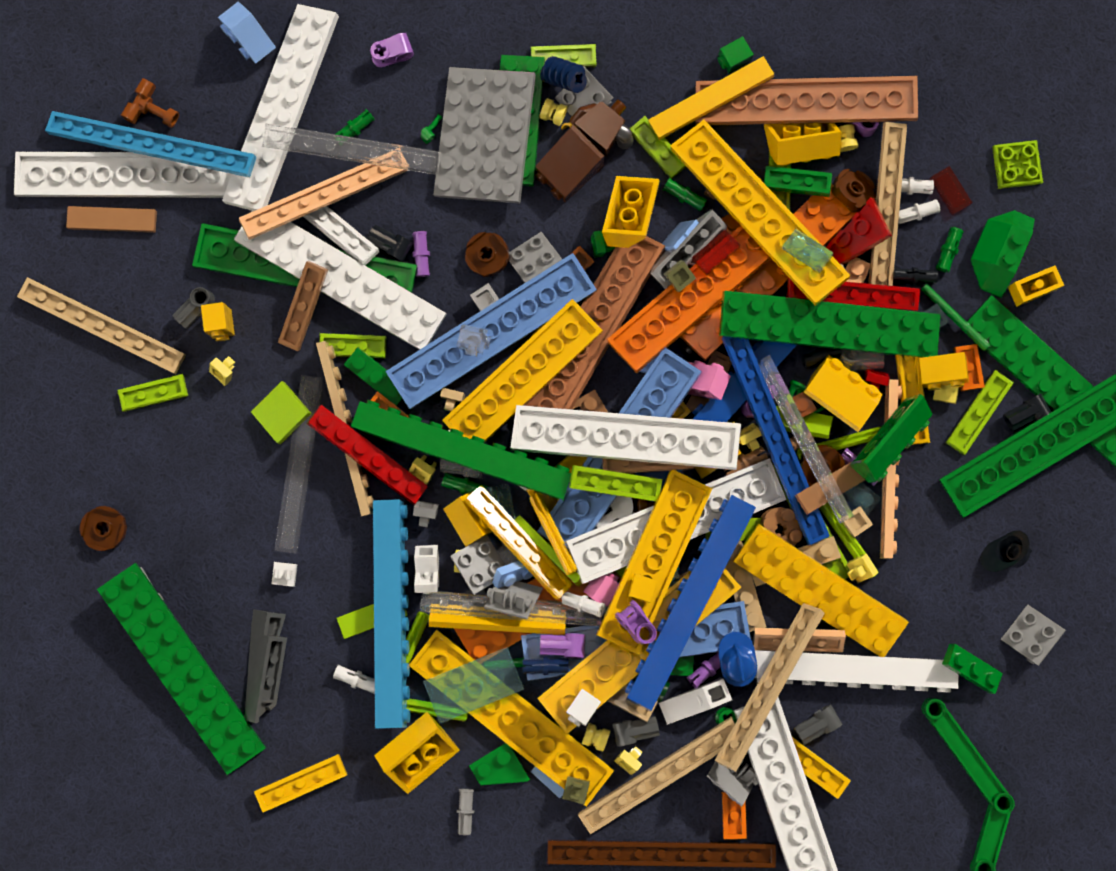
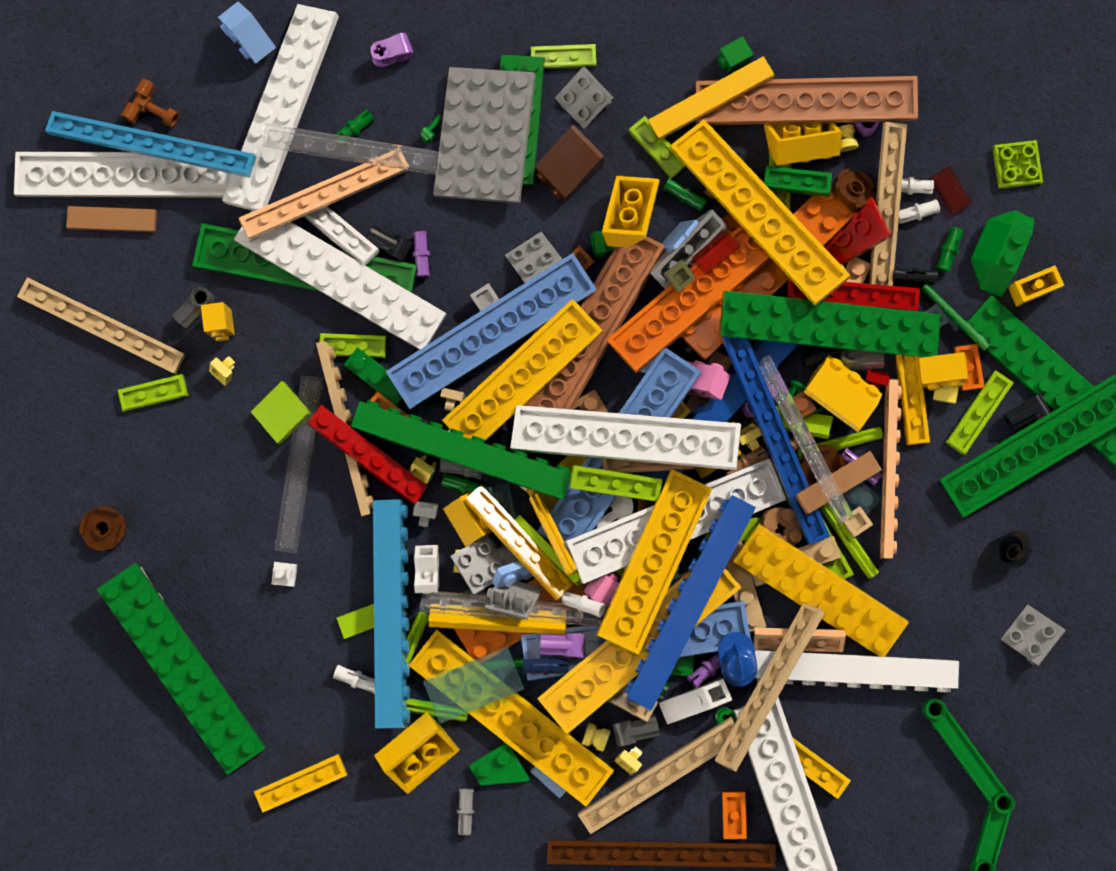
(265, 663): dark grey wedge -> none
(303, 306): medium nougat tile -> none
(473, 340): clear brick -> none
(499, 254): reddish brown plate -> none
(548, 111): light yellow wheel -> none
(564, 74): dark blue piece -> none
(575, 790): olive tile -> none
(582, 708): white brick -> none
(602, 125): reddish brown torso -> none
(636, 622): medium lavender piece -> none
(642, 588): yellow tile -> none
(734, 784): light grey hinge -> none
(807, 250): clear light blue plate -> none
(822, 722): dark grey piece -> none
(861, 568): light yellow tile -> none
(892, 438): green slope -> none
(972, 668): green plate -> none

